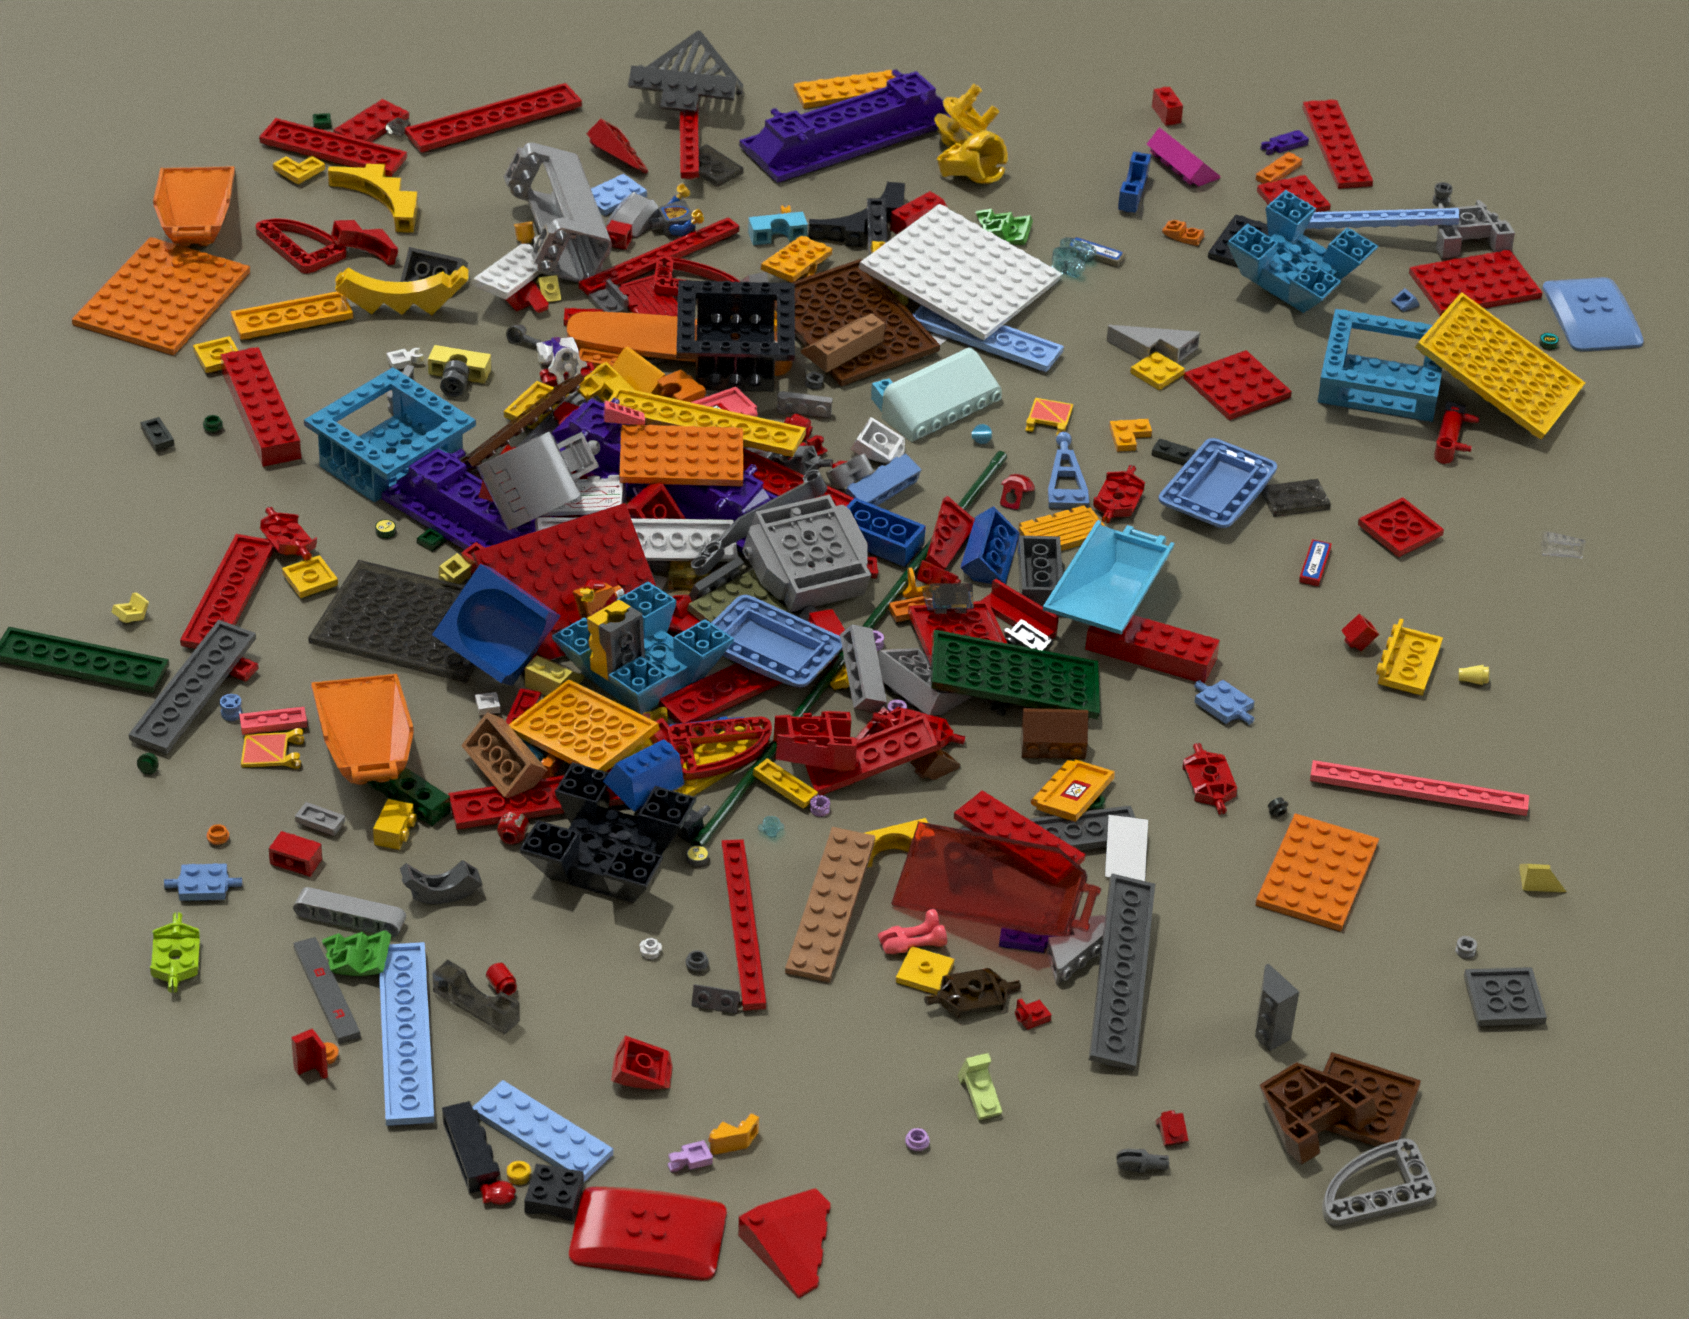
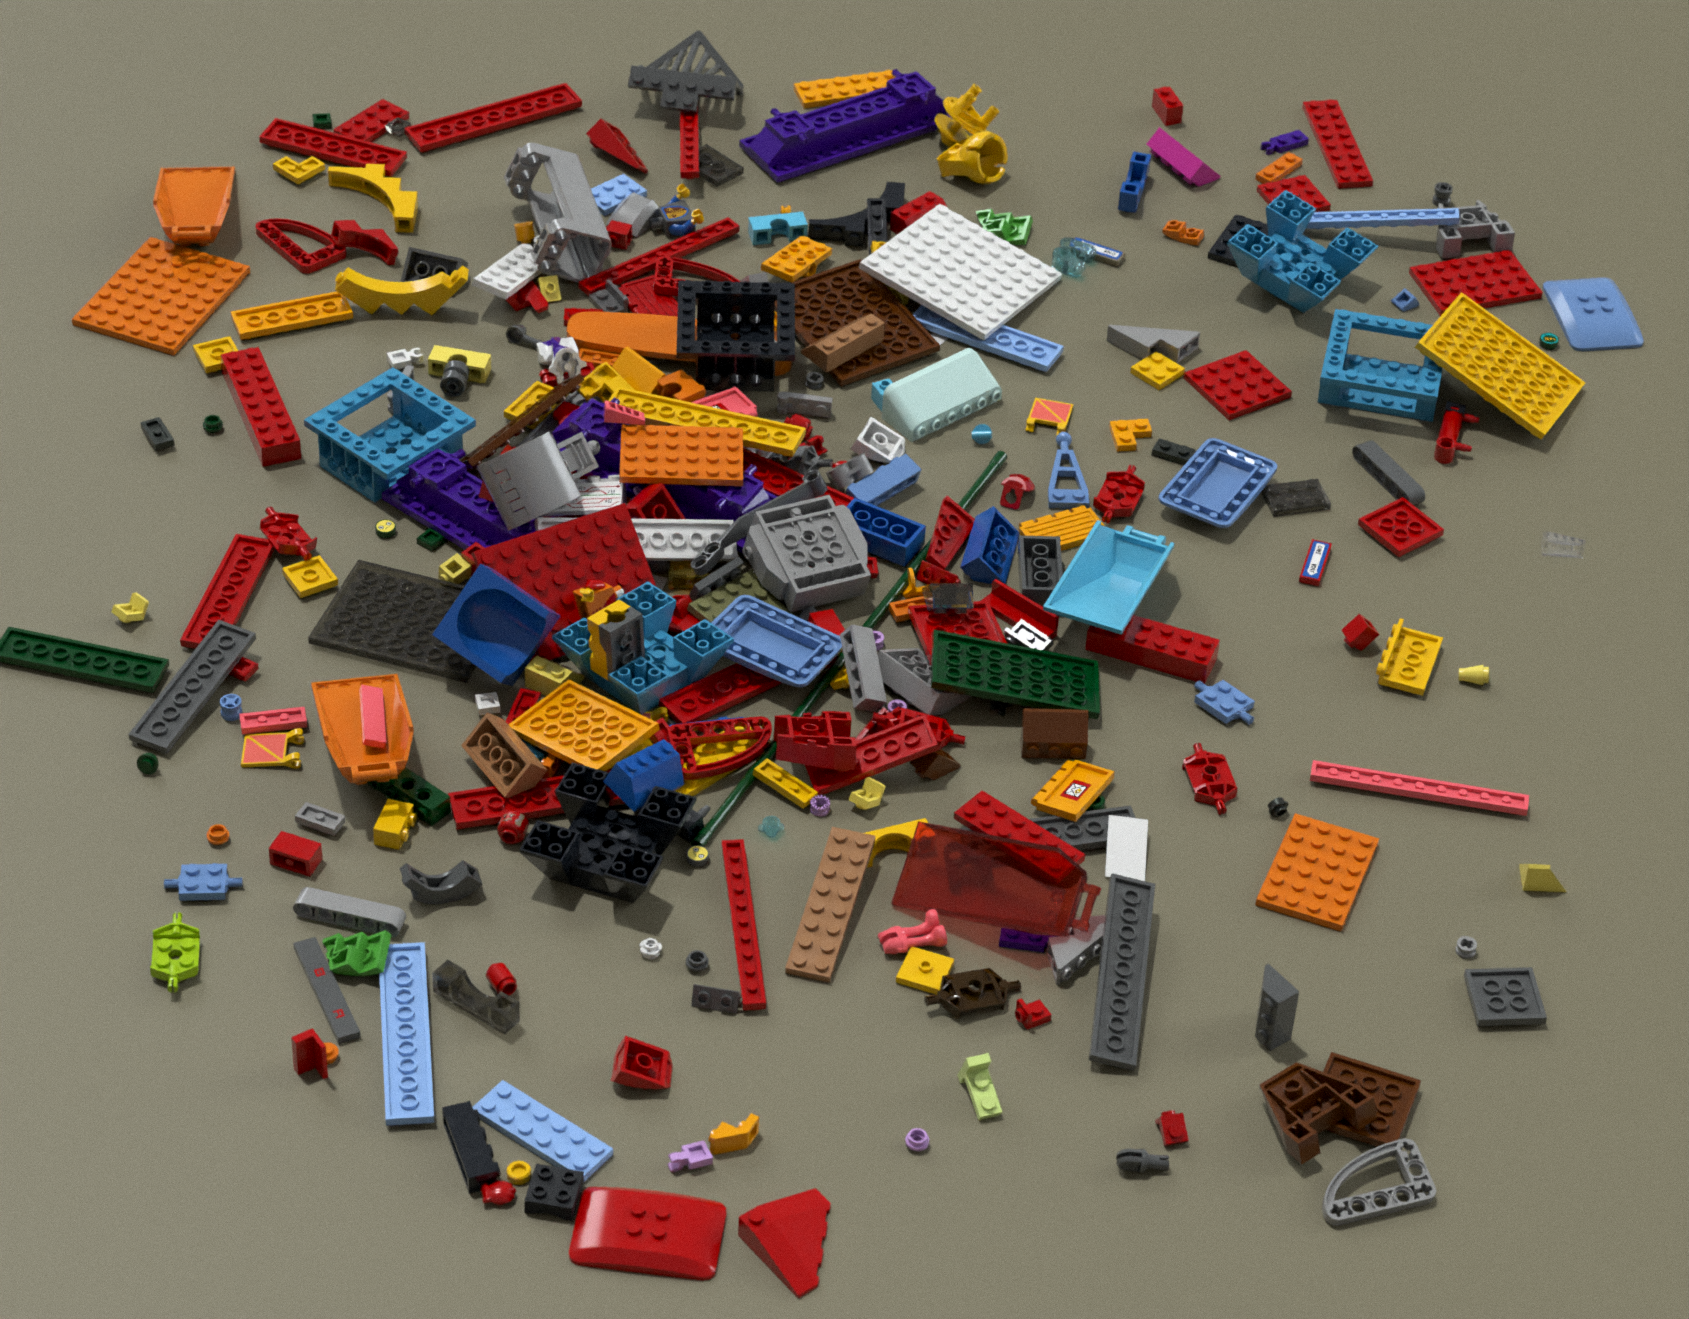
(372, 716): none -> coral tile
(869, 795): none -> light yellow bracket
(1388, 472): none -> dark grey beam

